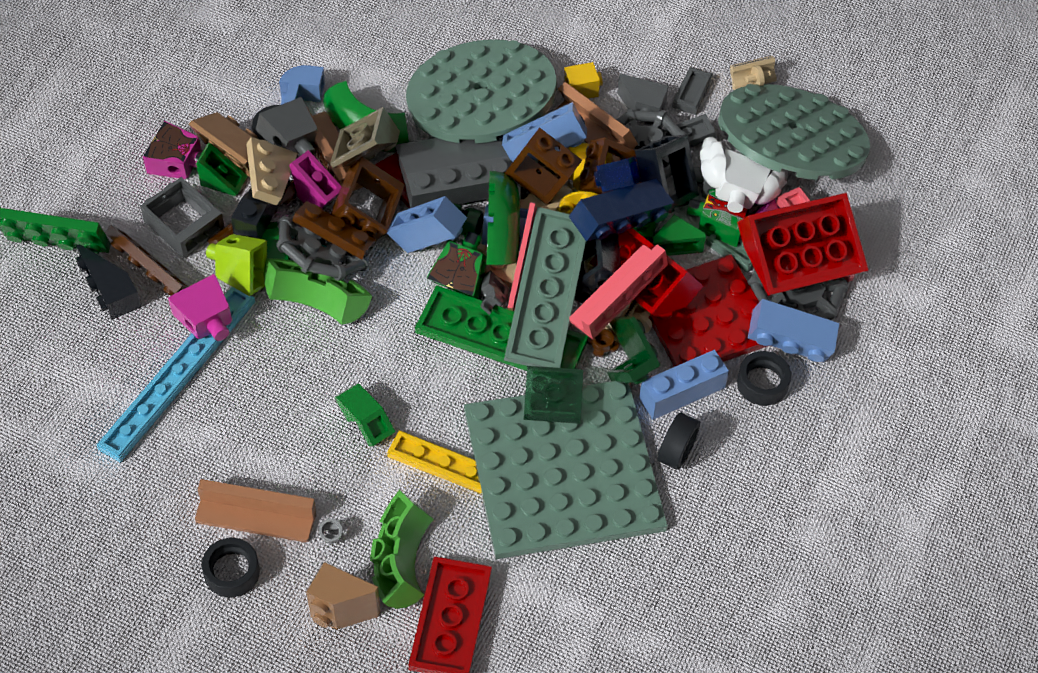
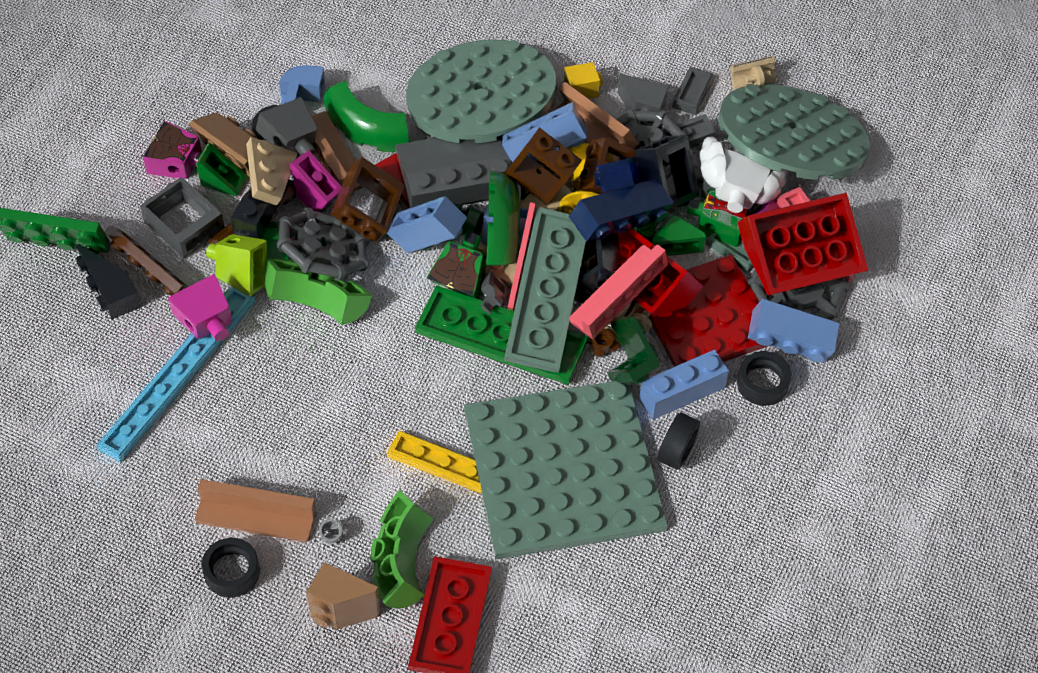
(334, 230): reddish brown plate -> none
(365, 139): dark tan slope -> none
(368, 414): green slope -> none
(553, 394): clear green plate -> none

